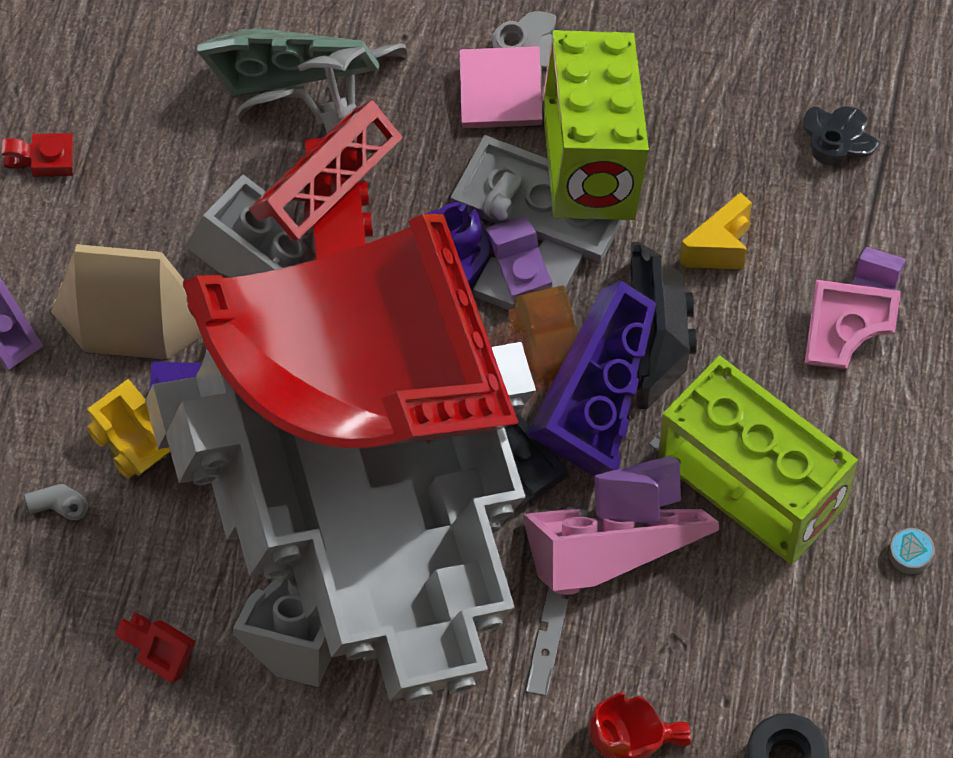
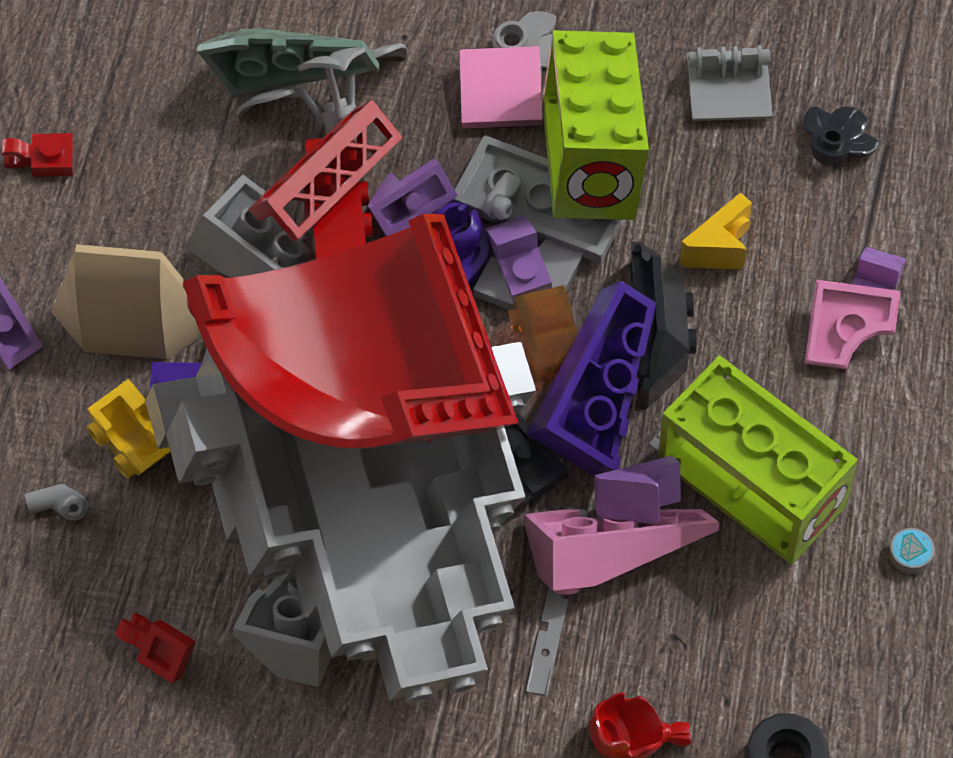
(413, 195): none -> medium lavender slope
(729, 84): none -> light grey hinge

